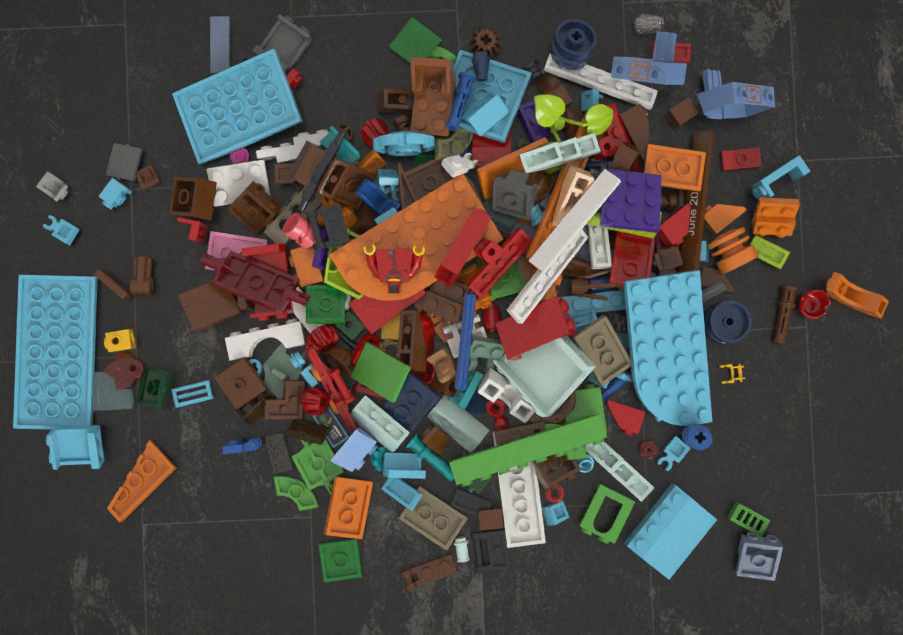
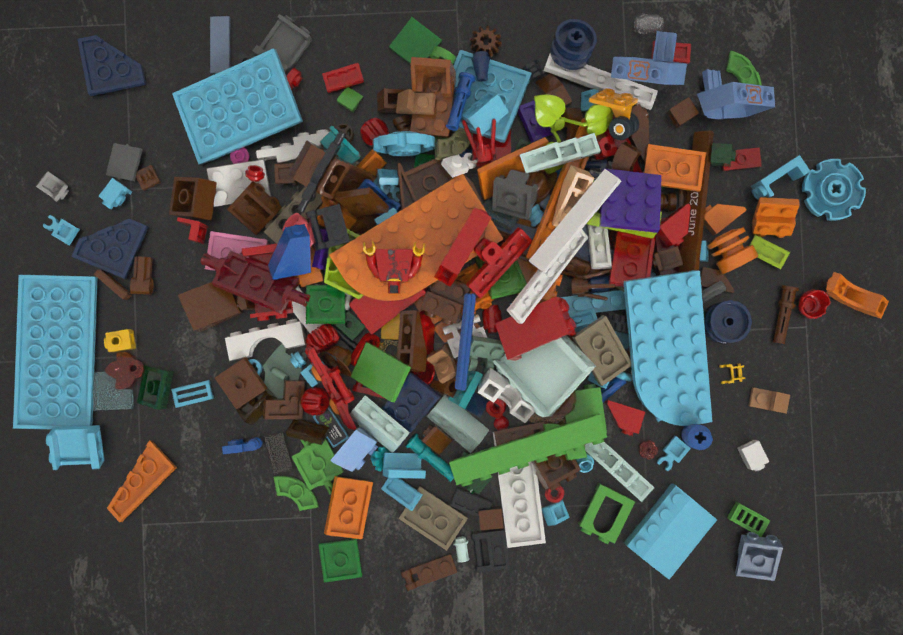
(107, 67): none -> dark blue plate
(112, 247): none -> dark blue plate
(254, 173): none -> red plate
(291, 253): none -> blue slope
(343, 77): none -> red plate
(349, 99): none -> bright green slope
(362, 202): none -> reddish brown plate
(415, 103): none -> medium nougat slope
(483, 153): none -> red plant
(621, 104): none -> light orange plate
(722, 154): none -> dark green brick
(742, 69): none -> bright green tile
(753, 455): none -> white brick
(769, 400): none -> medium nougat slope
(847, 192): none -> medium azure piece

